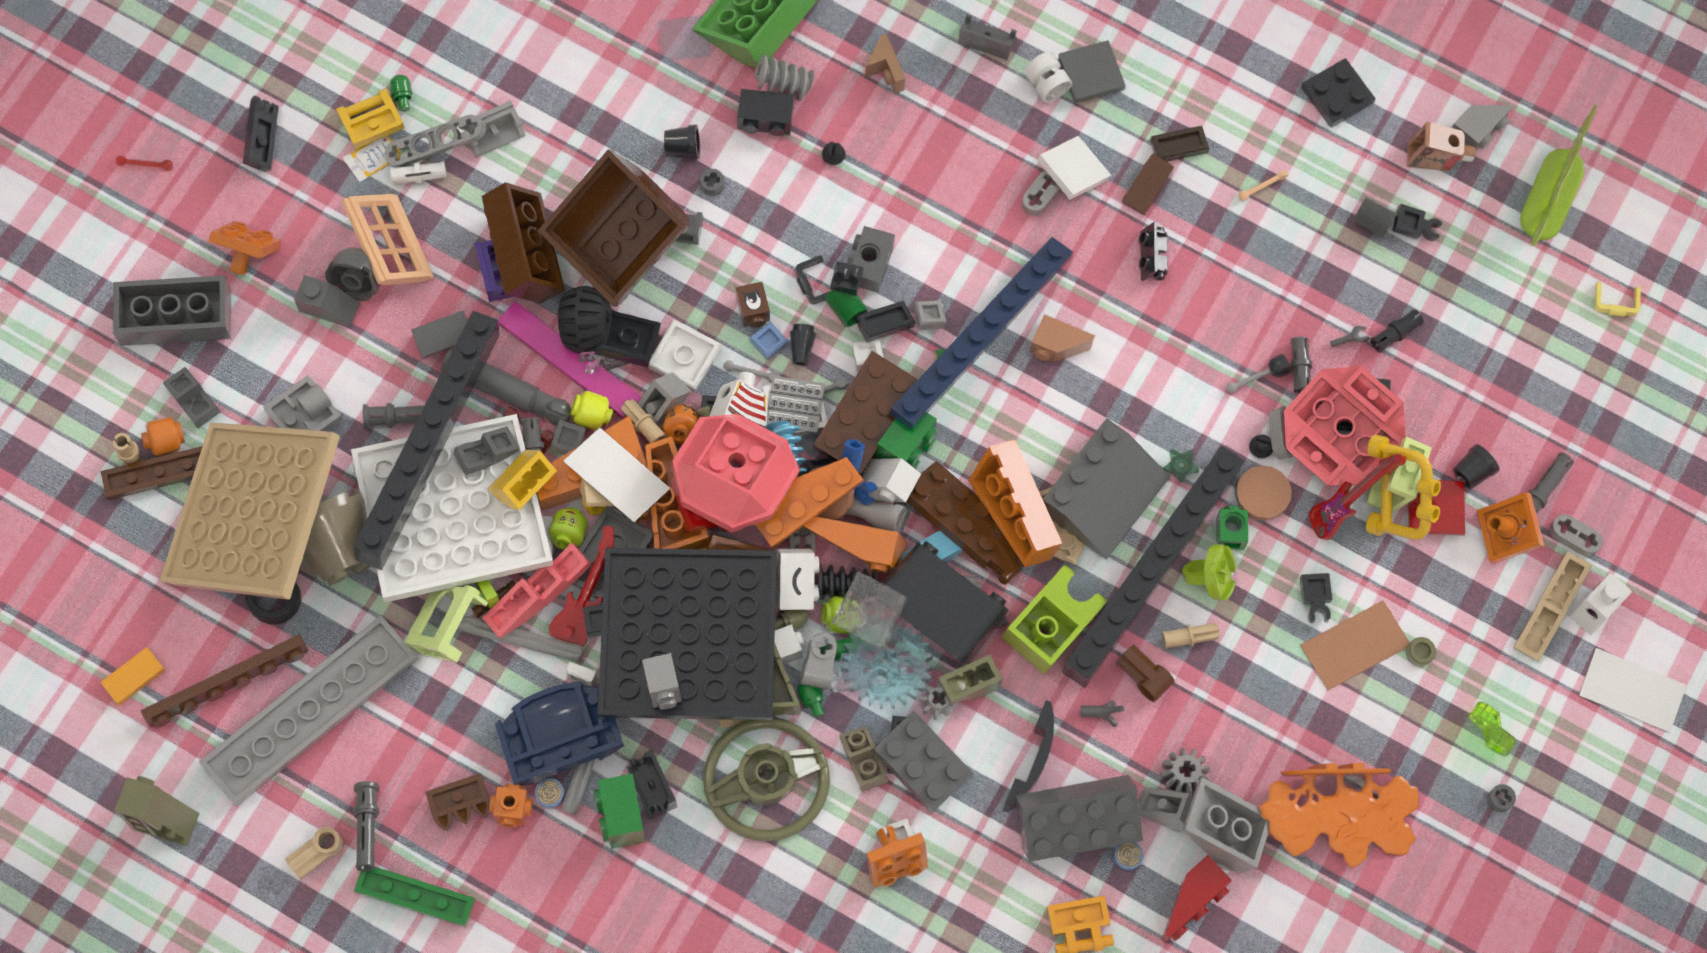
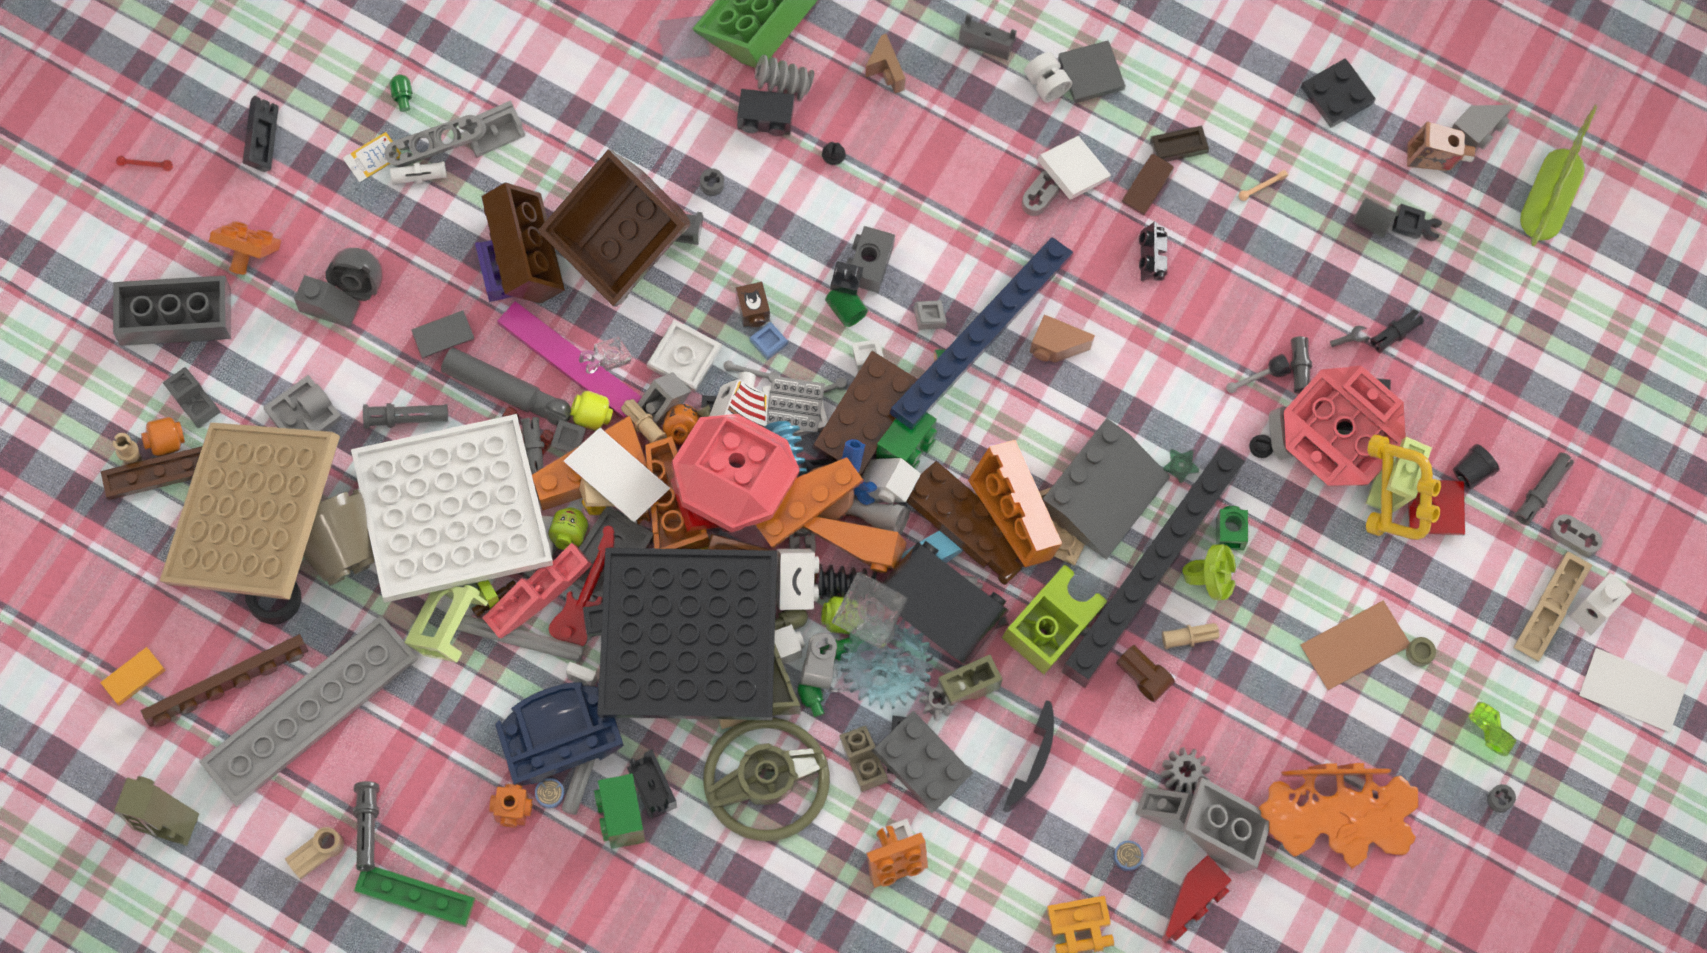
(373, 124): yellow plate -> none
(401, 223): light nougat piece -> none
(426, 441): black brick -> none
(458, 800): reddish brown plate -> none
(487, 451): dark grey slope -> none
(522, 479): yellow brick -> none
(583, 319): black wheel -> none
(630, 339): black tile -> none
(662, 681): light grey brick -> none
(682, 142): black piece -> none
(802, 340): black cone -> none
(804, 283): black piece -> none
(884, 321): black tile -> none
(1079, 818): dark grey brick -> none
(1102, 711): dark grey bar -> none
(1263, 492): nougat tile -> none
(1317, 592): black plate -> none
(1330, 514): red piece -> none
(1502, 527): orange plate -> none
(1616, 310): light yellow piece -> none

